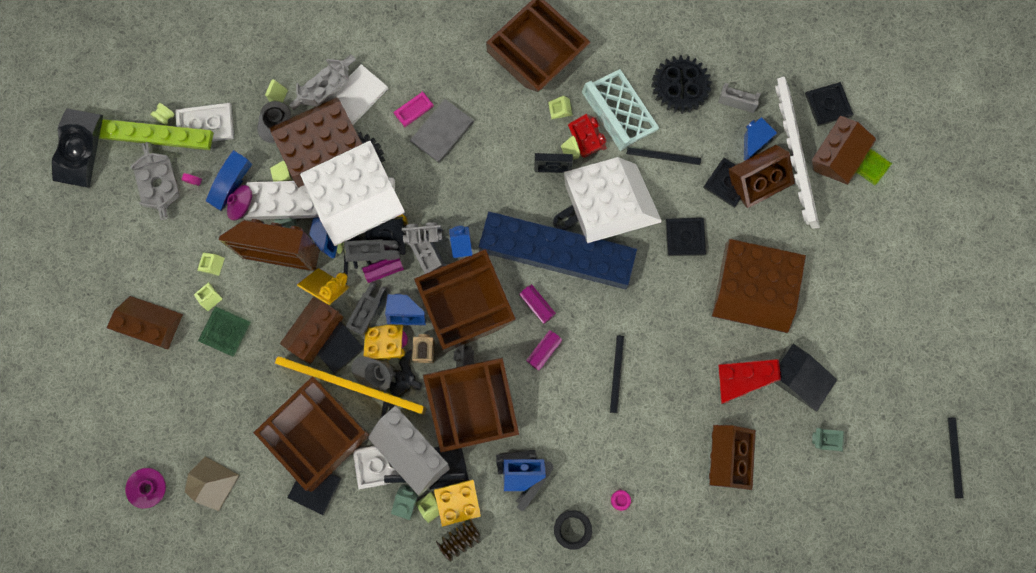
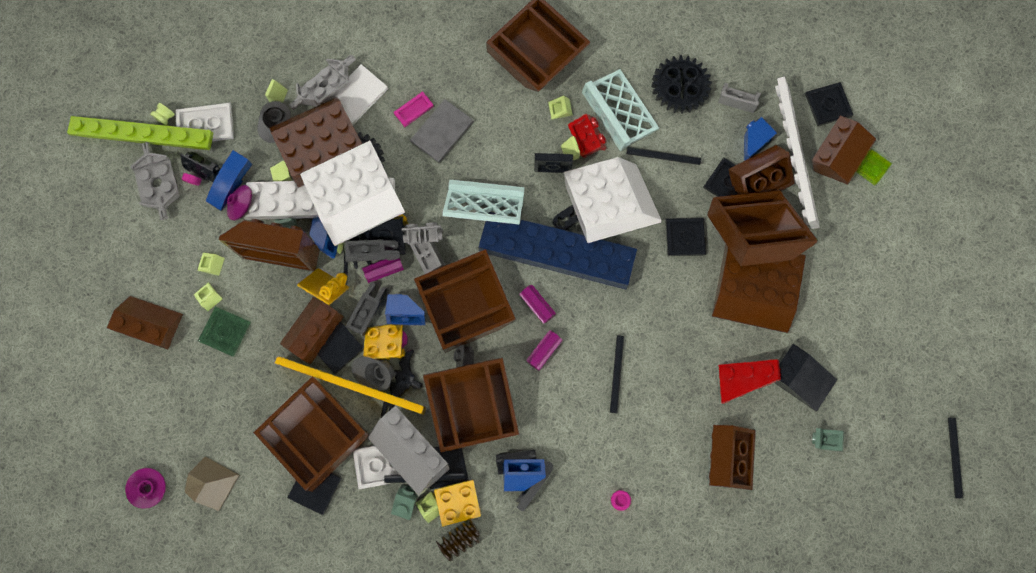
(76, 147): black slope -> none
(193, 162): none -> black hinge
(423, 349): brick -> none
(460, 241): blue slope -> none
(491, 195): none -> light aqua fence
(587, 534): black tyre -> none
(760, 227): none -> reddish brown slope

